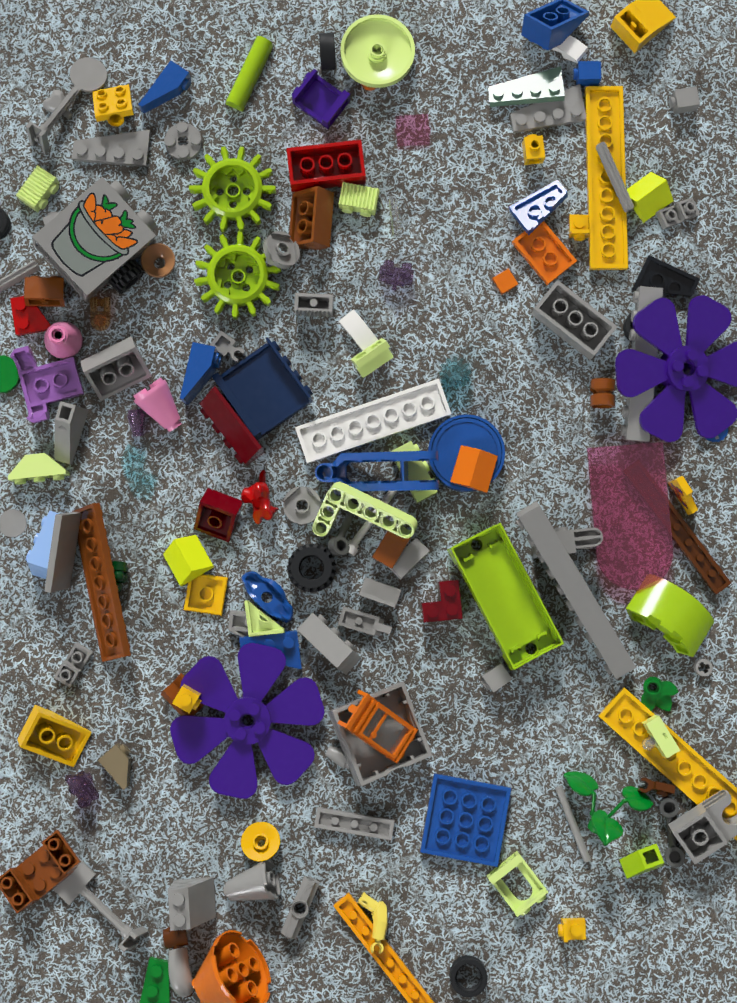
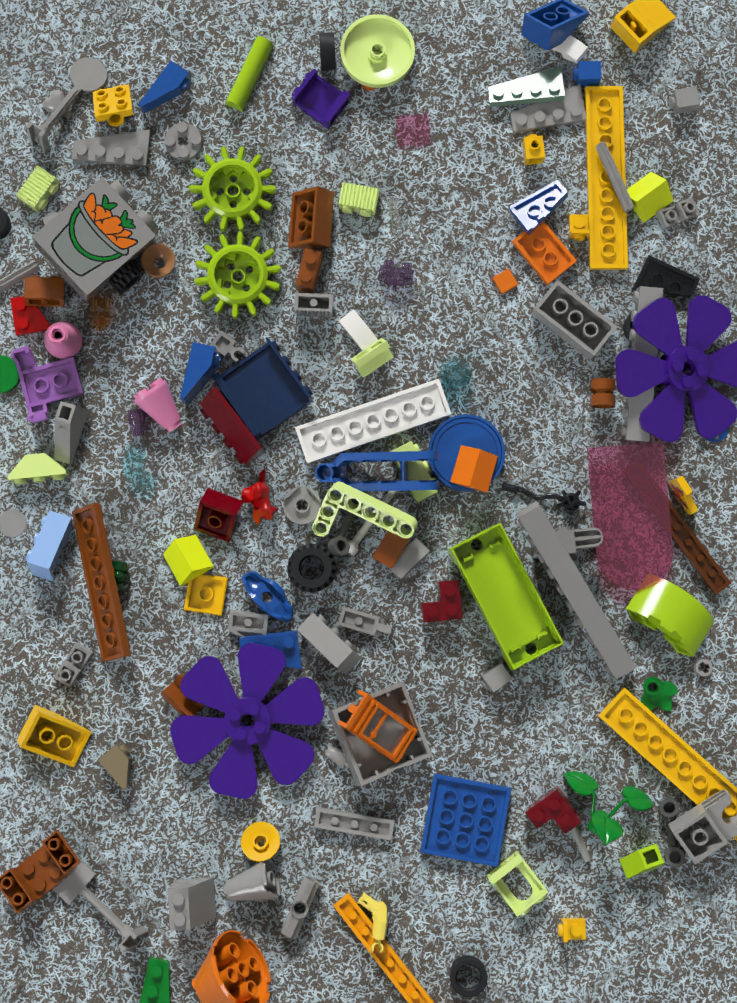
(62, 551): light grey tile -> none
(82, 787): clear purple hips -> none
(115, 368): light grey slope -> none
(178, 962): light grey piece -> none
(187, 699): yellow brick -> none
(260, 623): yellowish green tile -> none
(274, 256): light grey plate -> none
(309, 270): none -> dark orange brick
(326, 165): red brick -> none
(380, 592): light grey panel -> none
(555, 806): none -> dark red brick
(569, 500): none -> black piece
(659, 737): yellowish green piece -> none
(660, 788): reddish brown plate -> none

